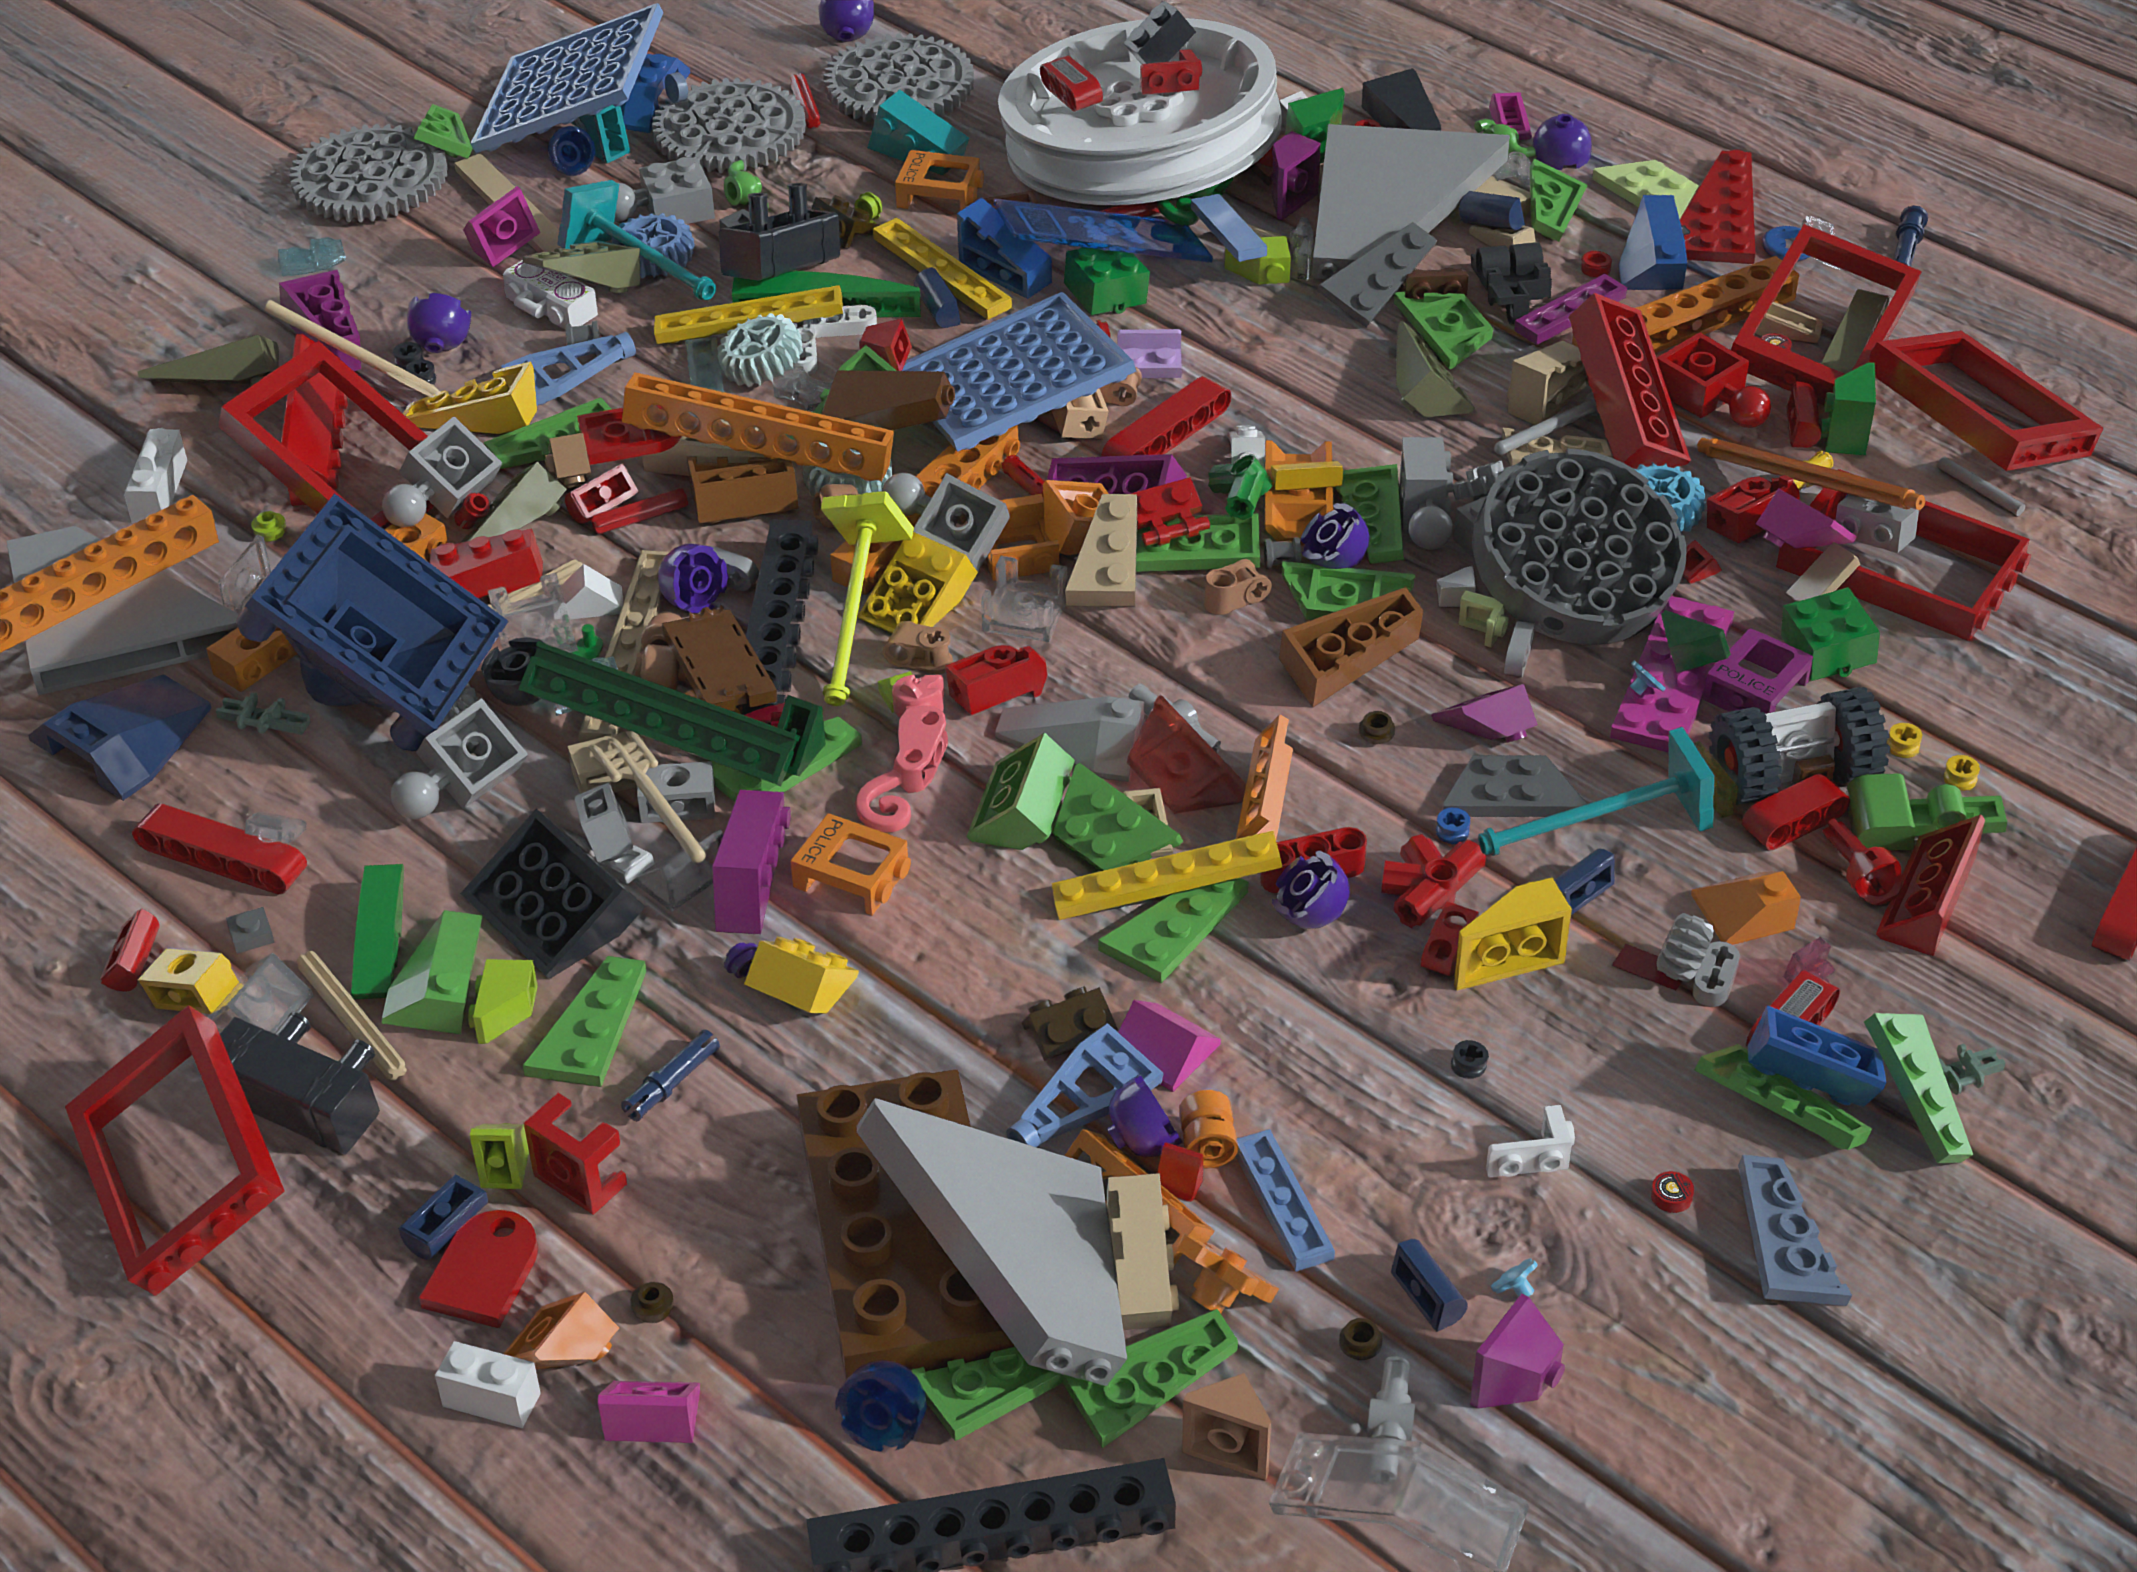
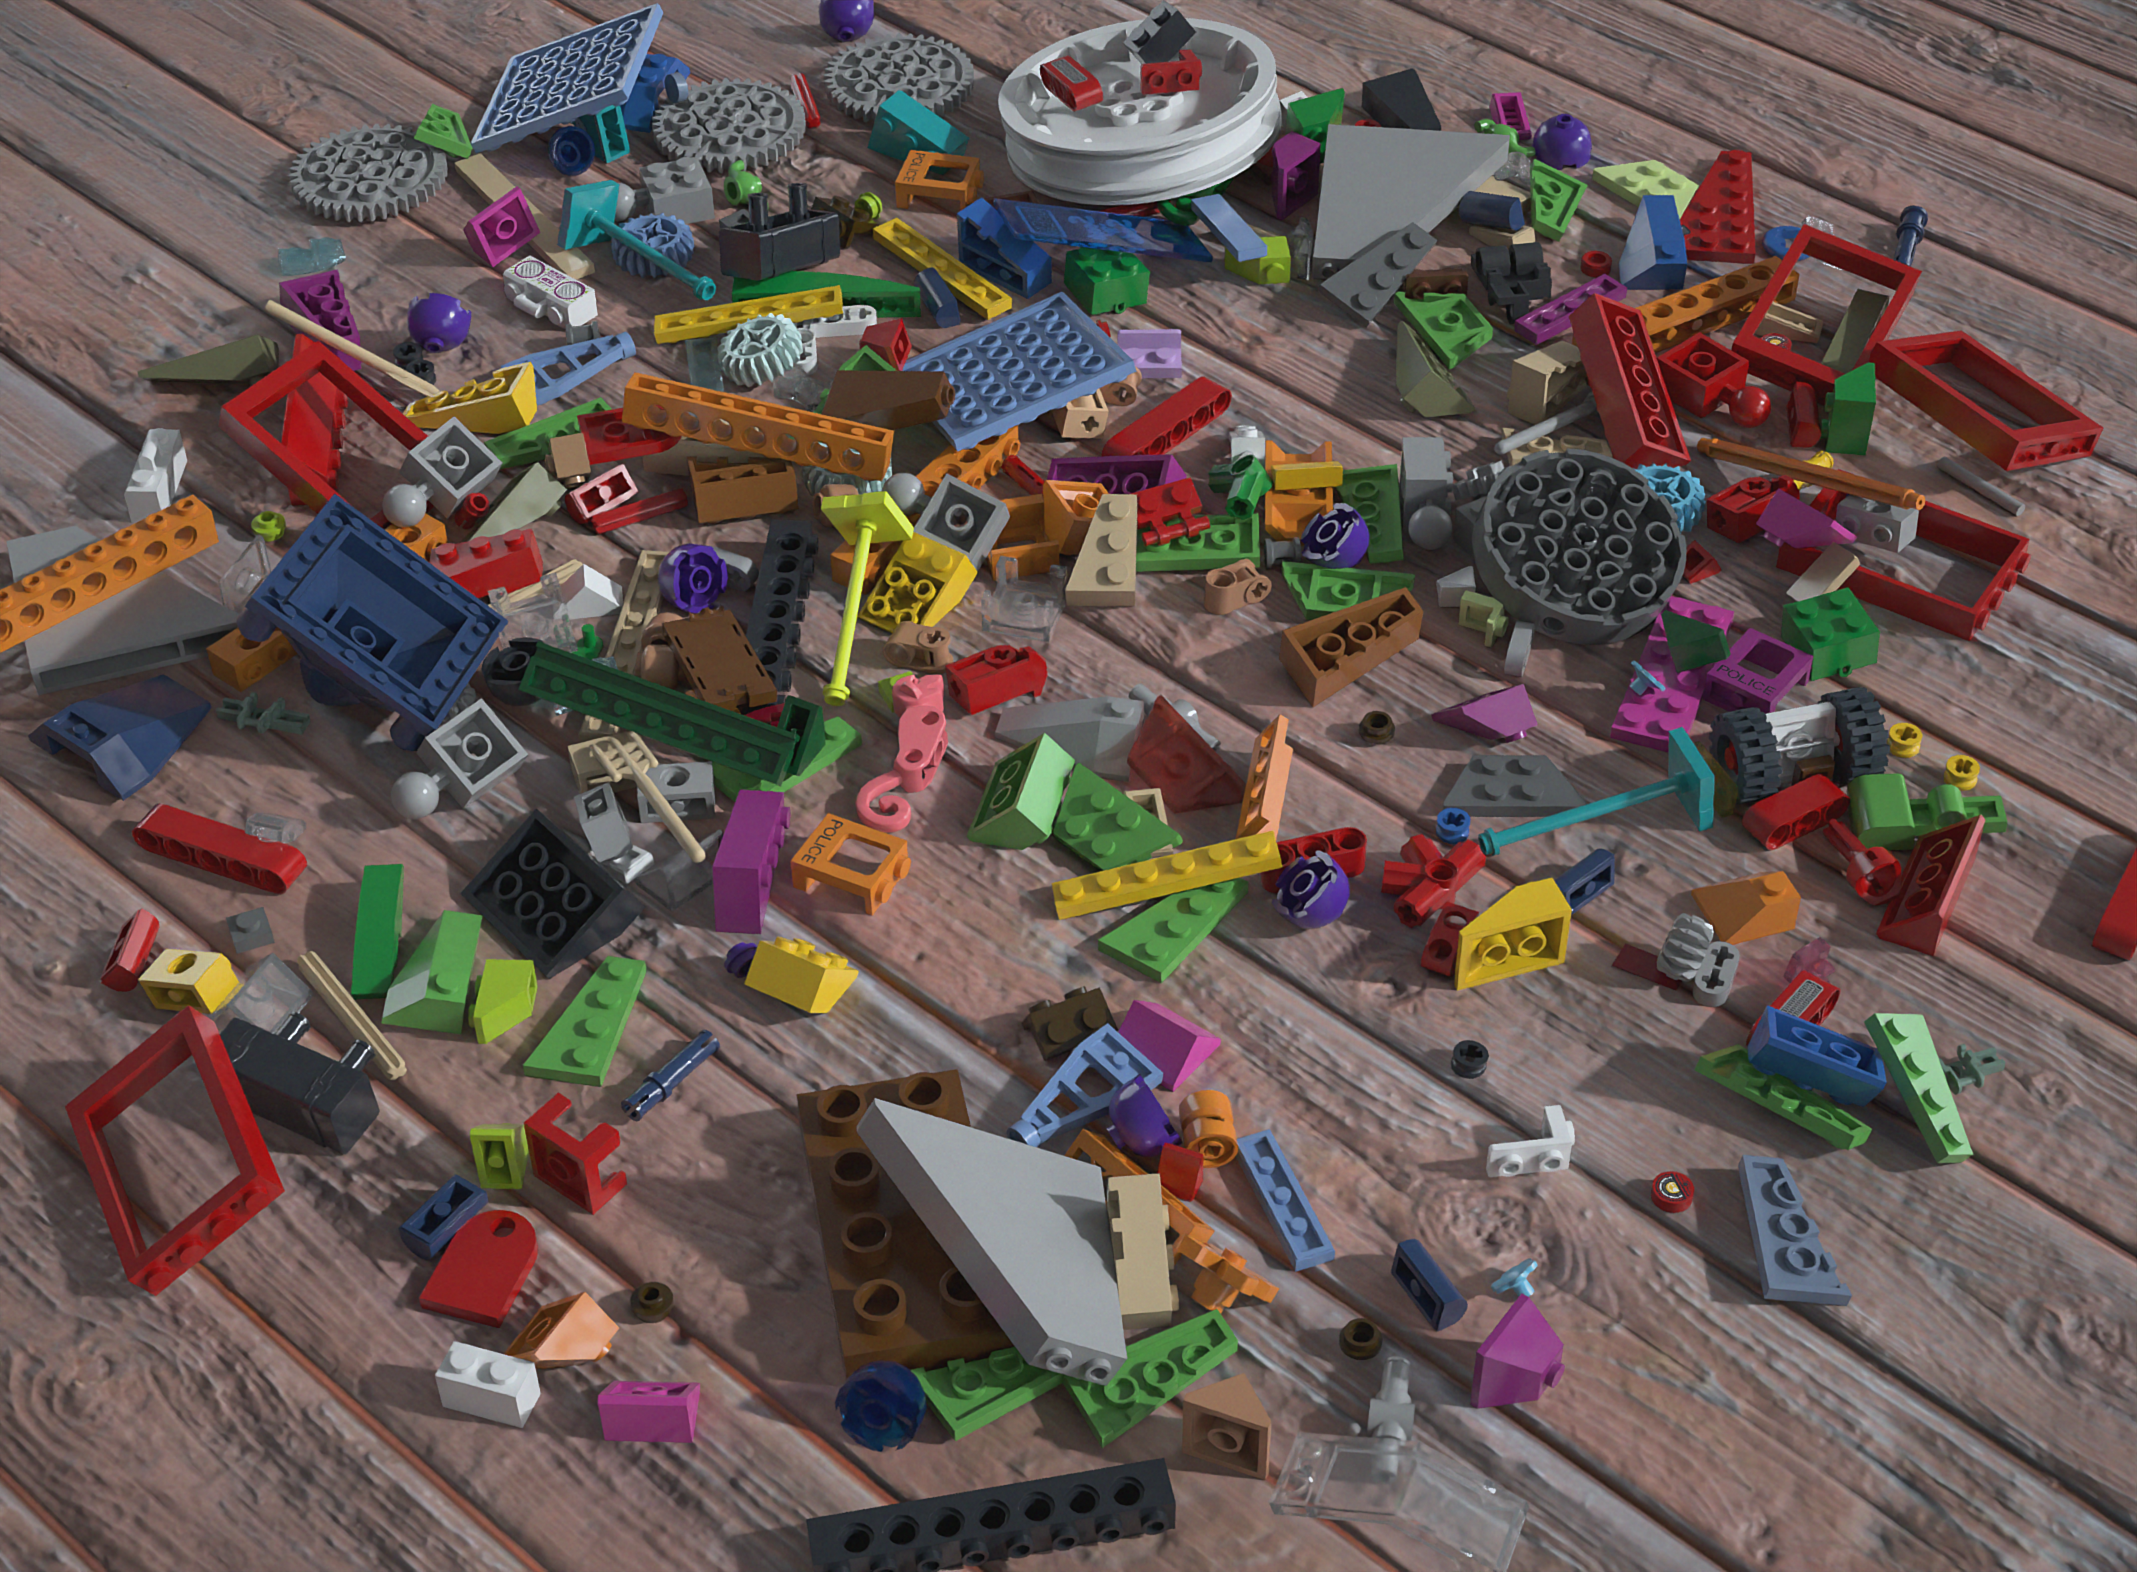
(593, 262): olive wedge -> none

